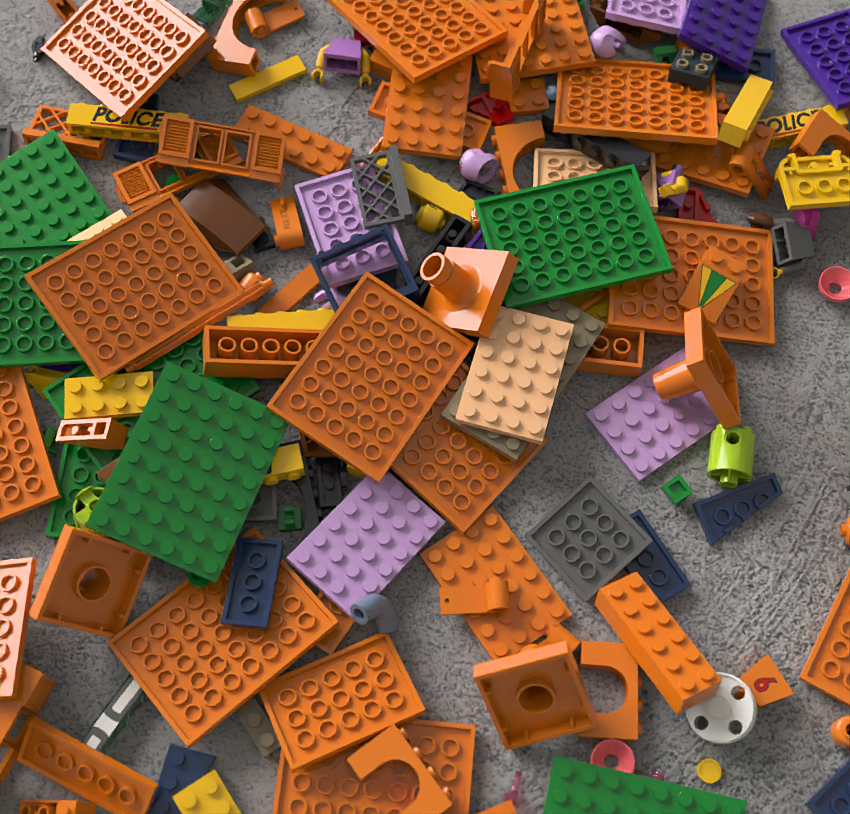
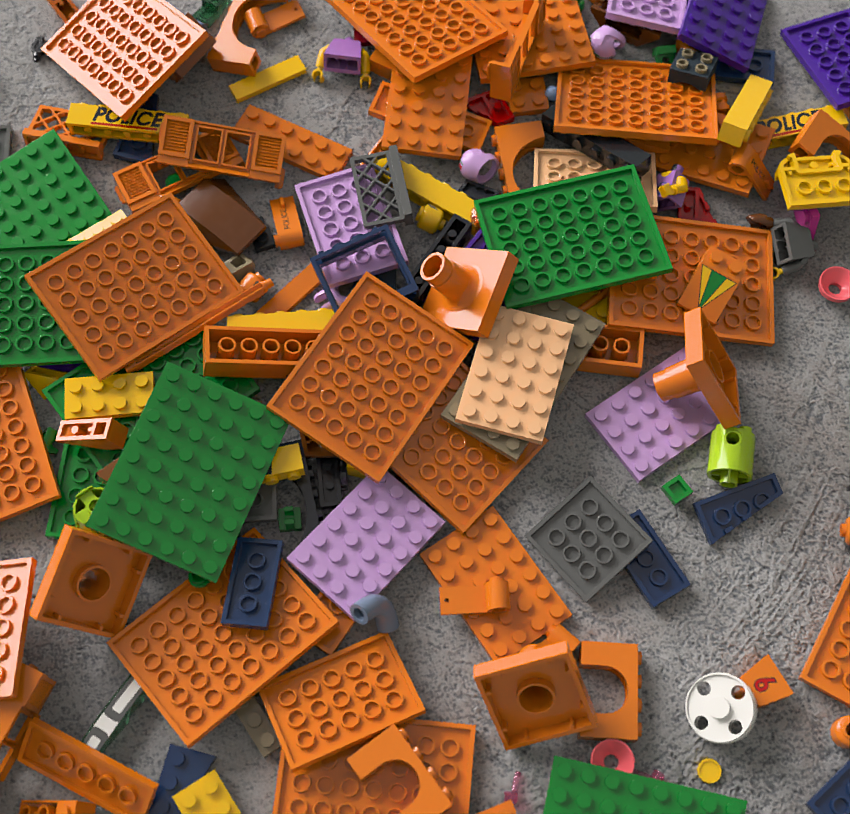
(657, 642): orange brick -> none

